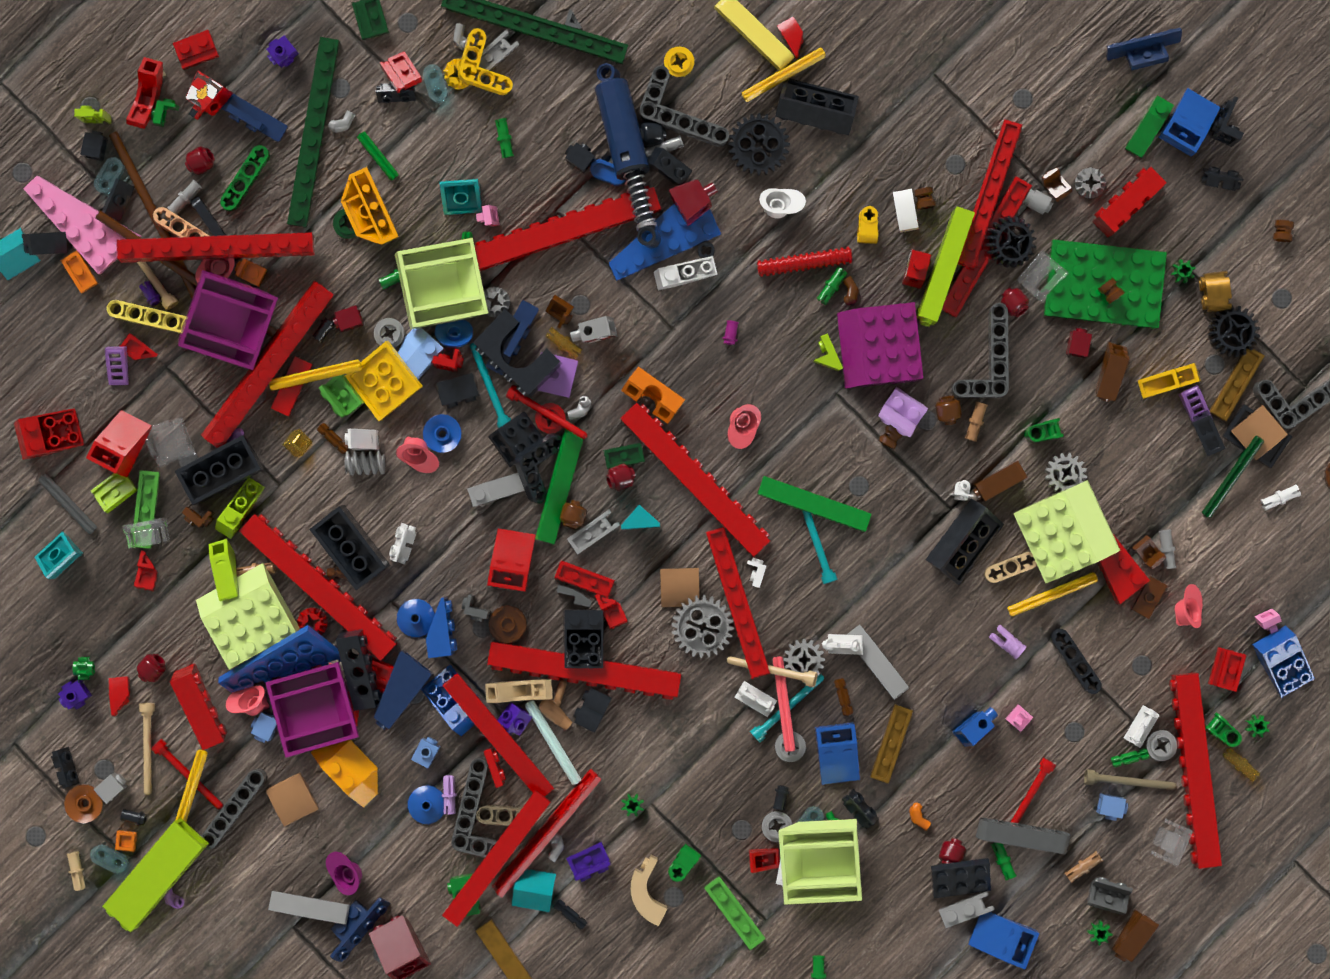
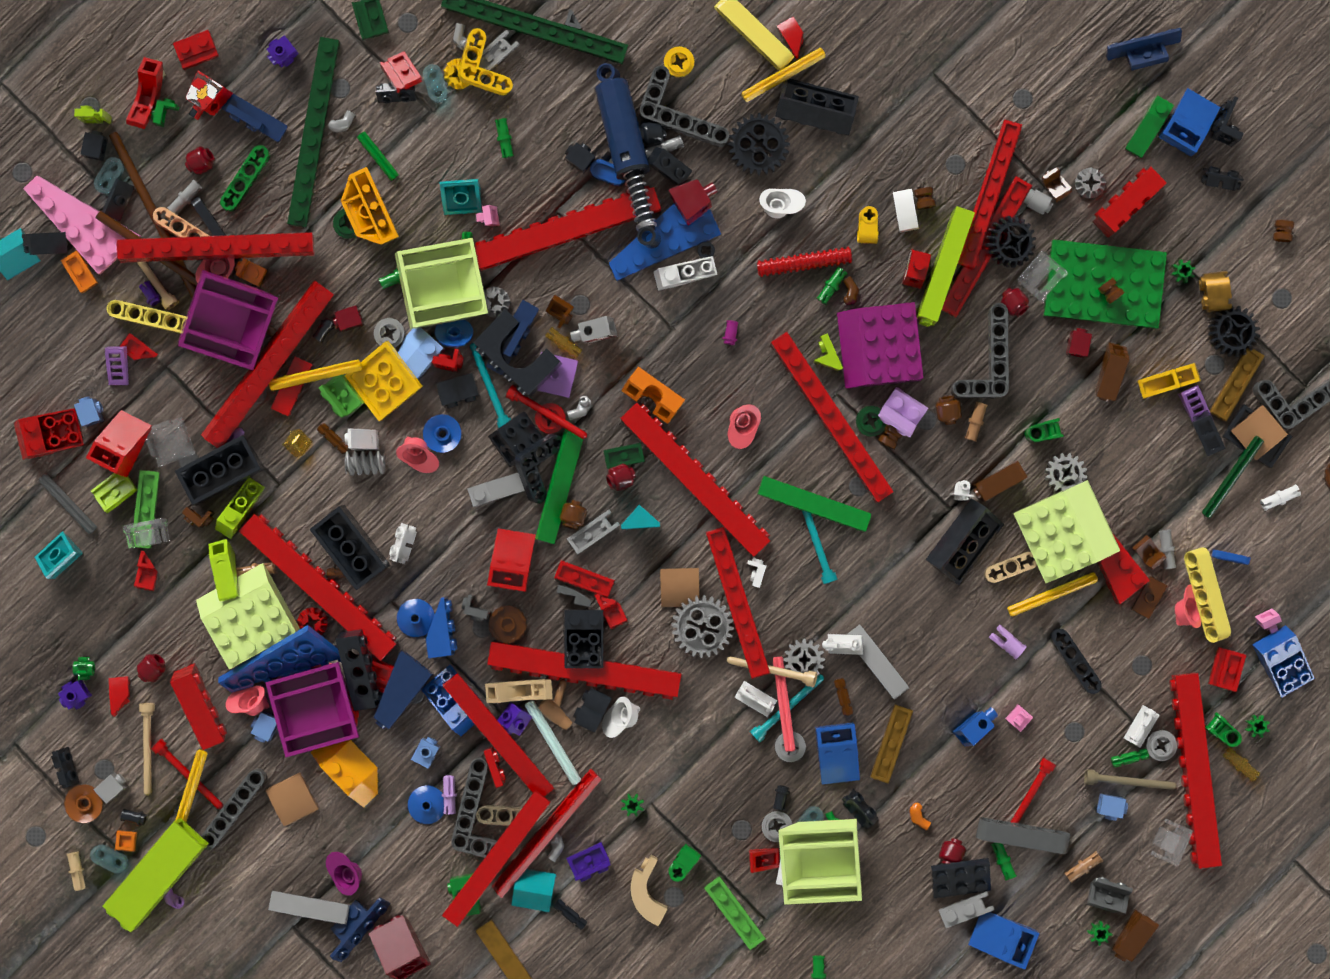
(89, 411): none -> medium blue brick
(620, 716): none -> white piece
(831, 417): none -> red brick
(866, 429): none -> dark green gear
(1207, 595): none -> light yellow beam
(1231, 557): none -> blue tile

